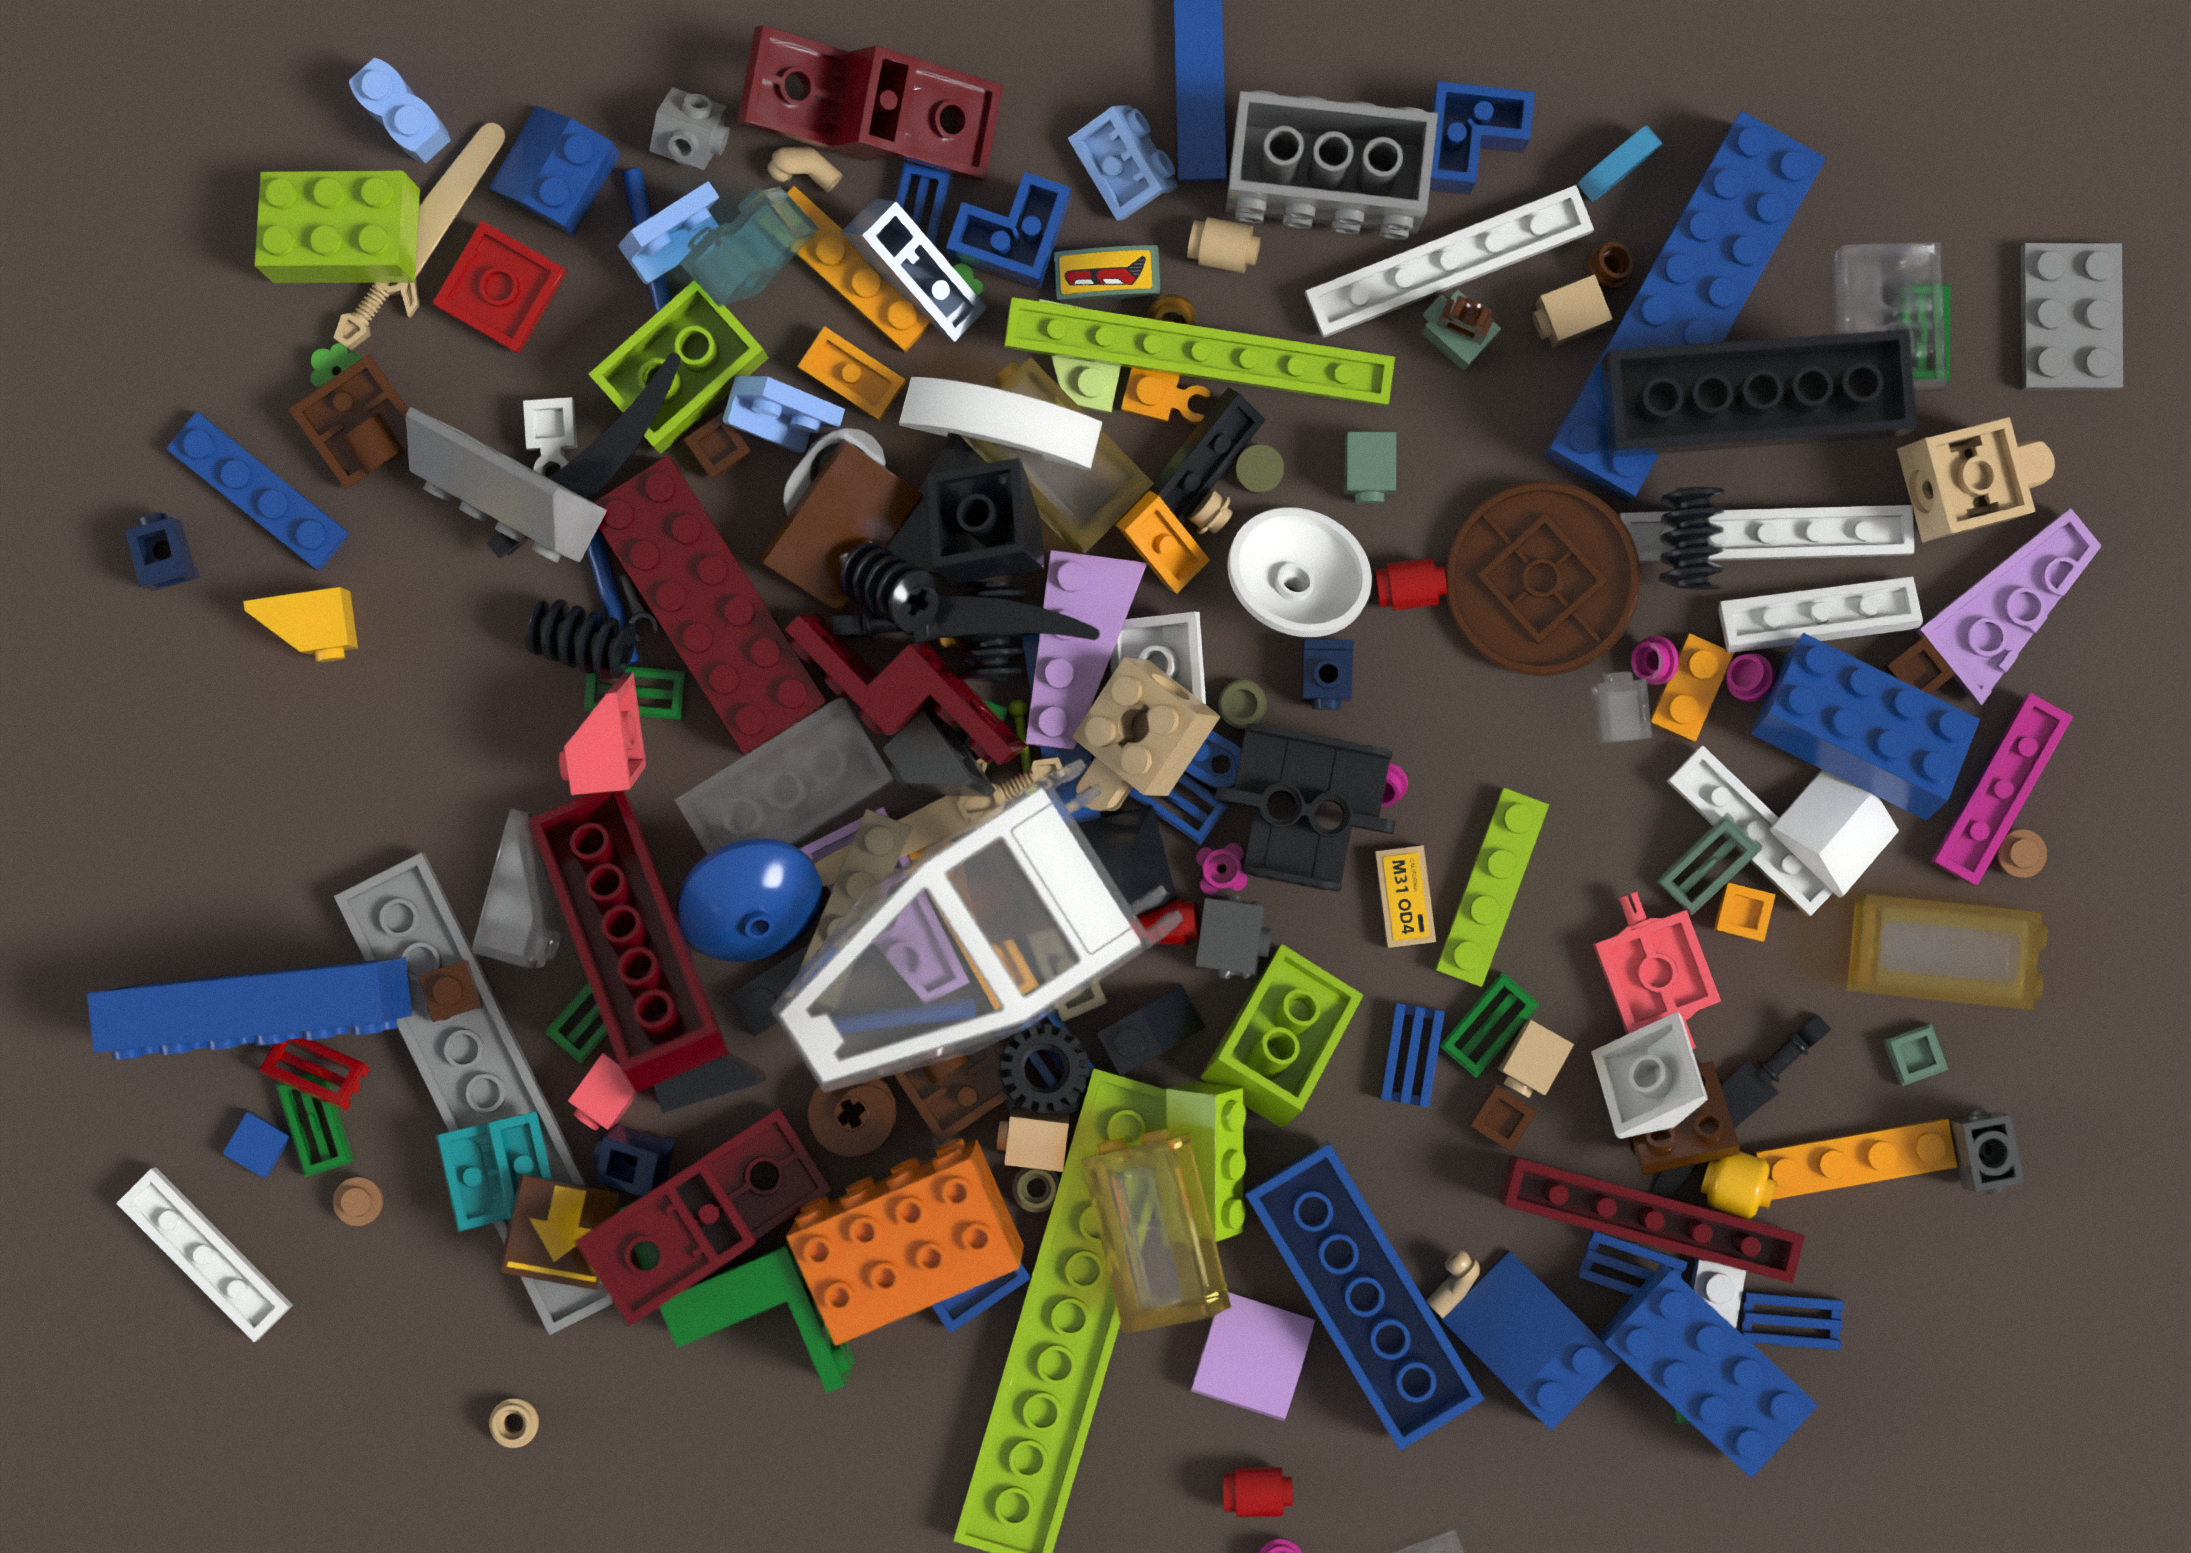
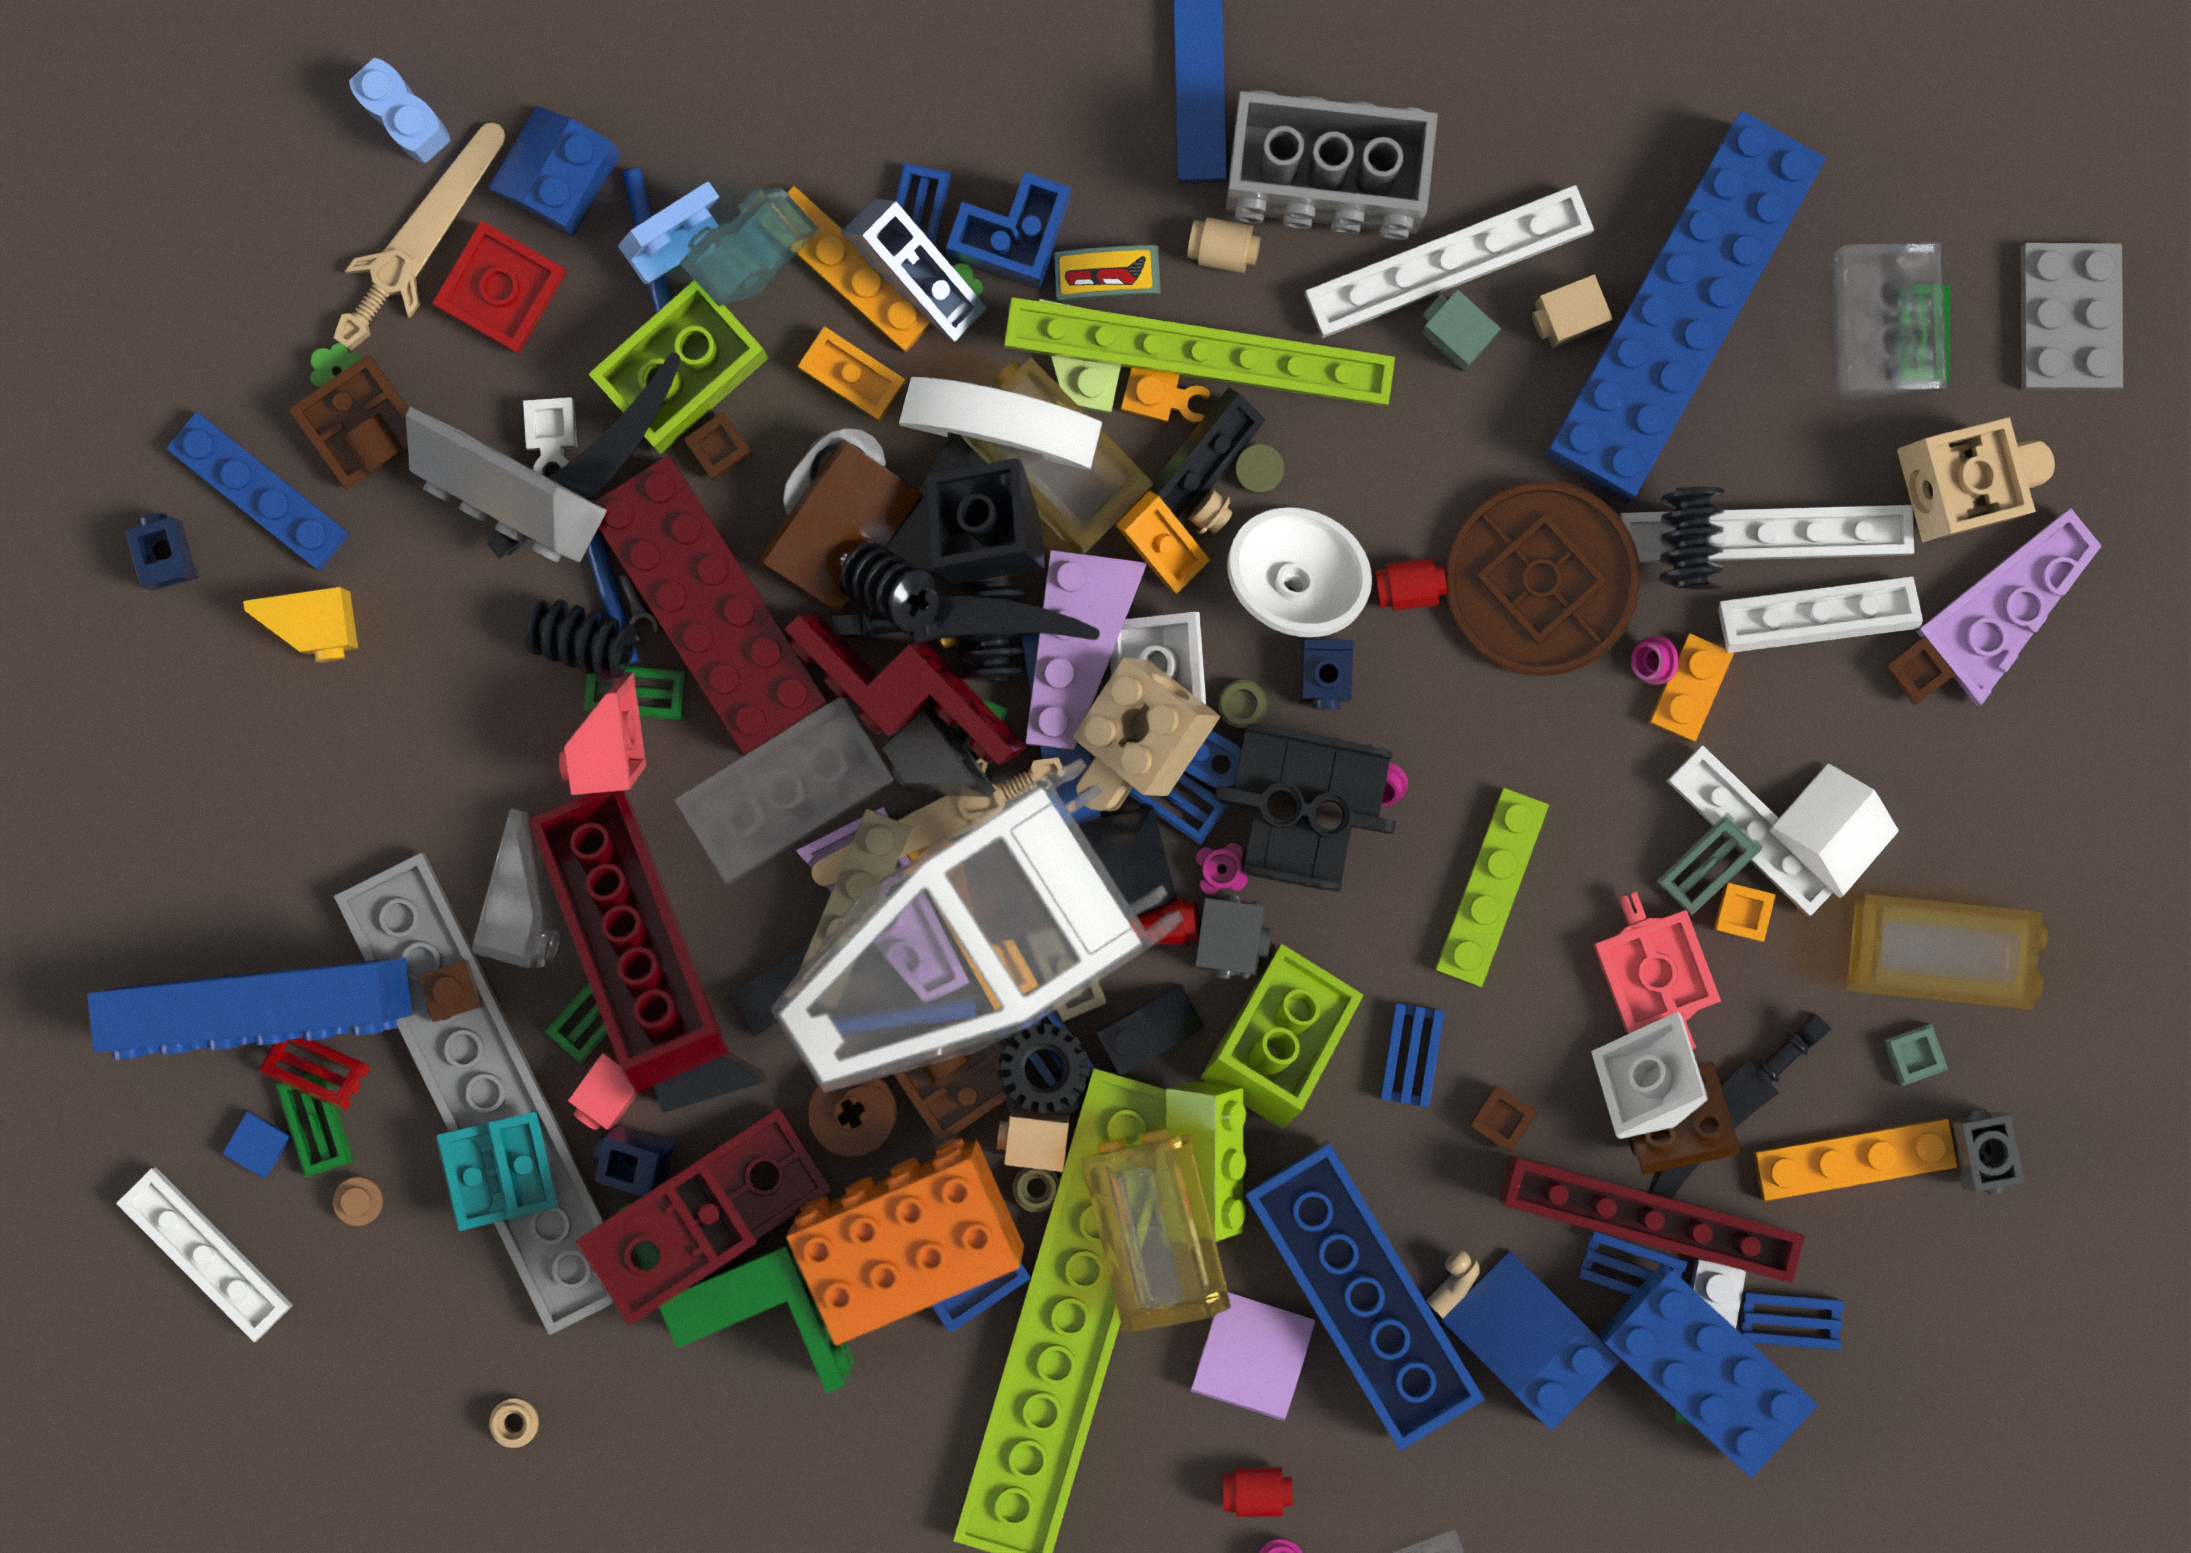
(337, 227): lime brick -> none
(545, 1224): reddish brown tile -> none
(689, 129): light grey brick -> none
(749, 900): blue dish -> none
(778, 412): light blue bracket -> none
(803, 160): tan arm -> none
(870, 103): dark red bracket -> none
(1018, 710): lime hinge -> none
(1123, 160): light blue bracket -> none
(1173, 303): pearl gold plate -> none
(1369, 466): sand green brick -> none
(1405, 896): tile -> none
(1466, 318): reddish brown plate -> none
(1471, 120): blue brick -> none
(1474, 1011): green tile -> none
(1534, 1059): tan brick -> none
(1619, 163): dark azure beam -> none
(1620, 260): reddish brown plate -> none
(1621, 709): clear brick -> none
(1738, 1185): yellow head -> none
(1750, 677): dark pink plate -> none
(1758, 393): black brick -> none
(1865, 727): blue brick -> none
(2001, 789): dark pink plate -> none
(2022, 853): medium nougat plate -> none

